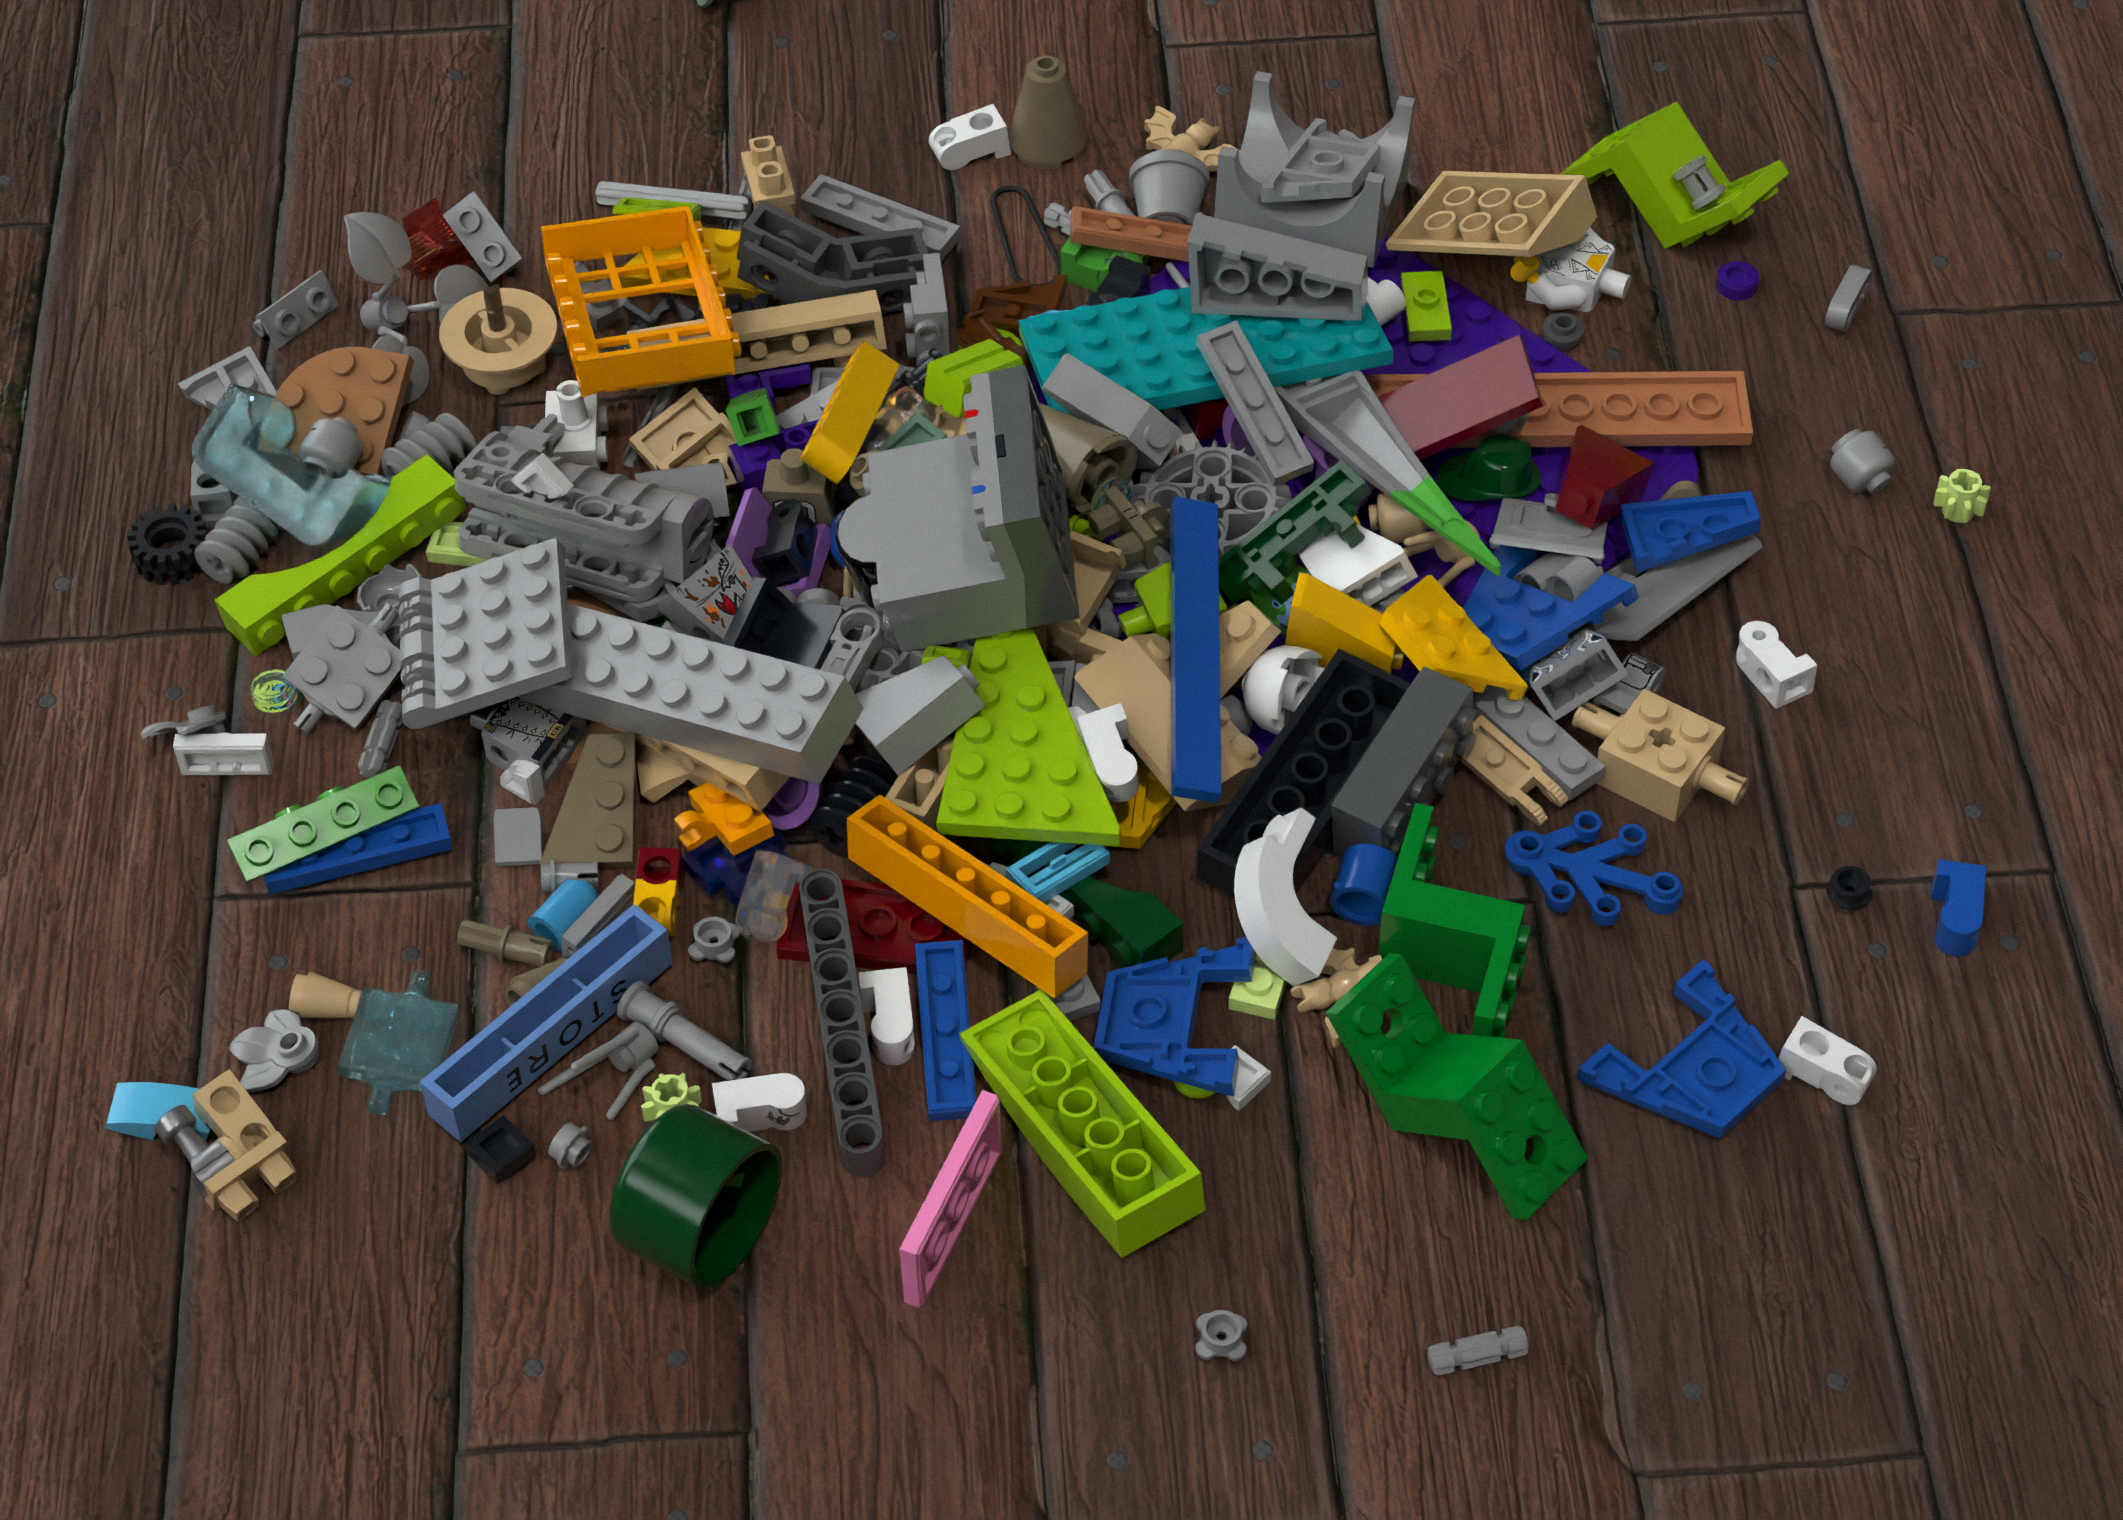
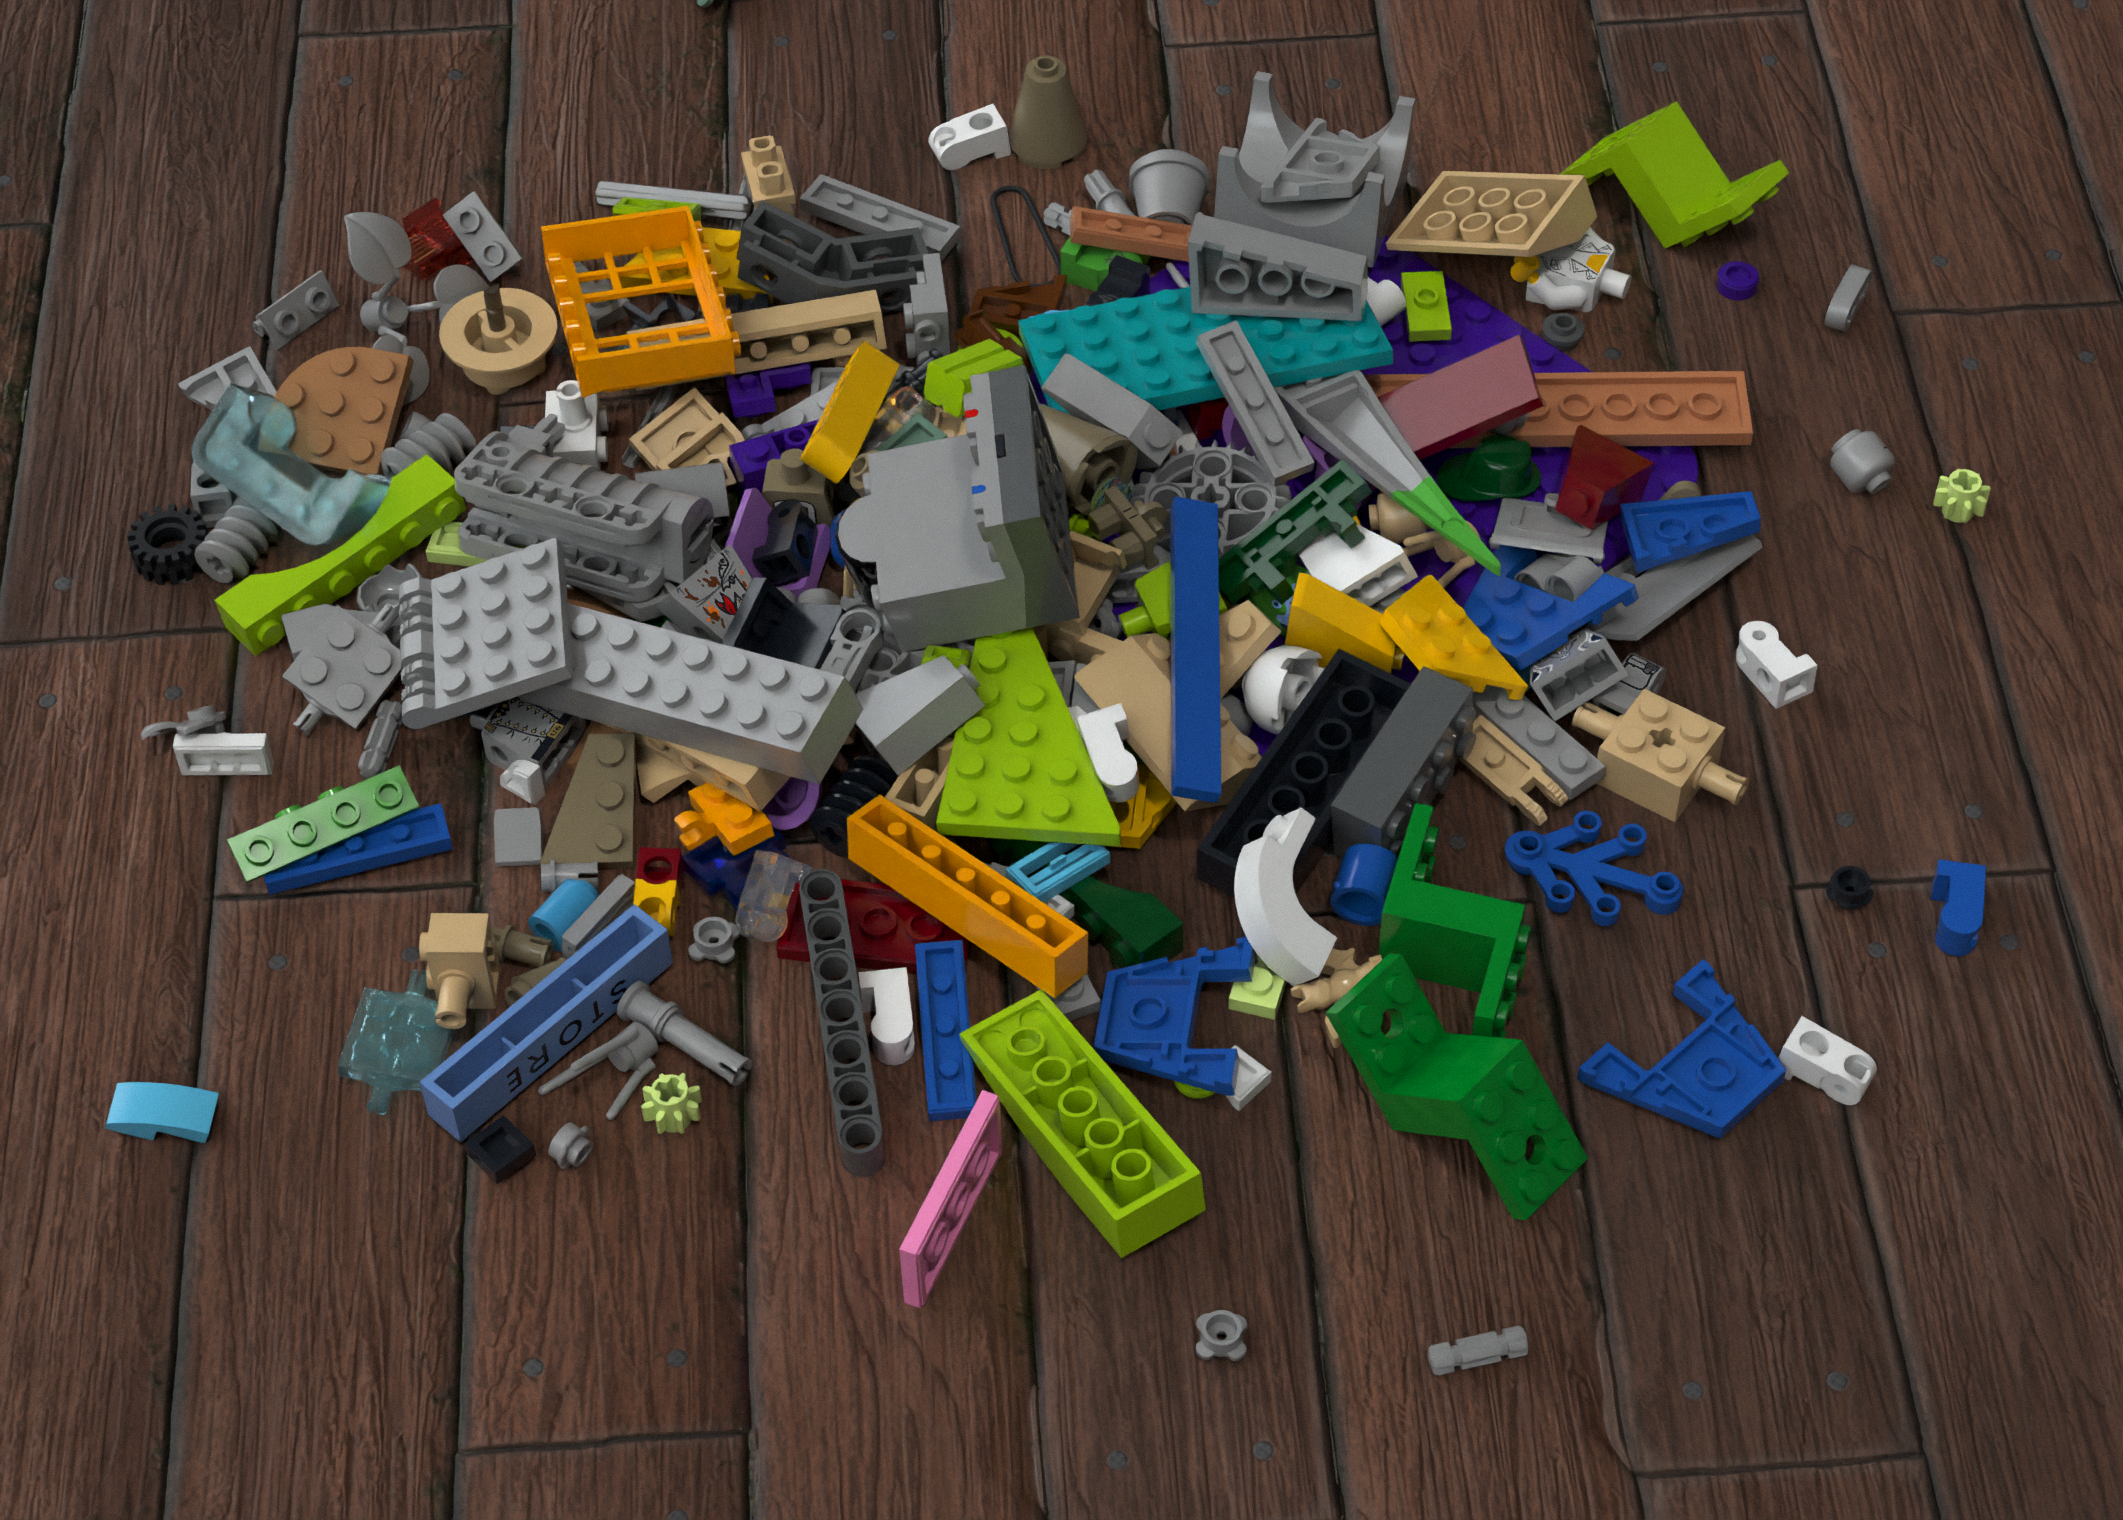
(241, 1155): tan hips -> none
(272, 692): clear light blue tile -> none
(275, 1050): light grey plate -> none
(322, 997): tan cone -> none
(330, 448): light grey head -> none
(460, 965): none -> tan brick
(542, 478): white tile -> none
(695, 1195): dark green piece -> none
(752, 416): bright green leg -> none
(762, 1102): white leg -> none
(1193, 141): tan animal -> none
(1700, 195): light grey bush -> none

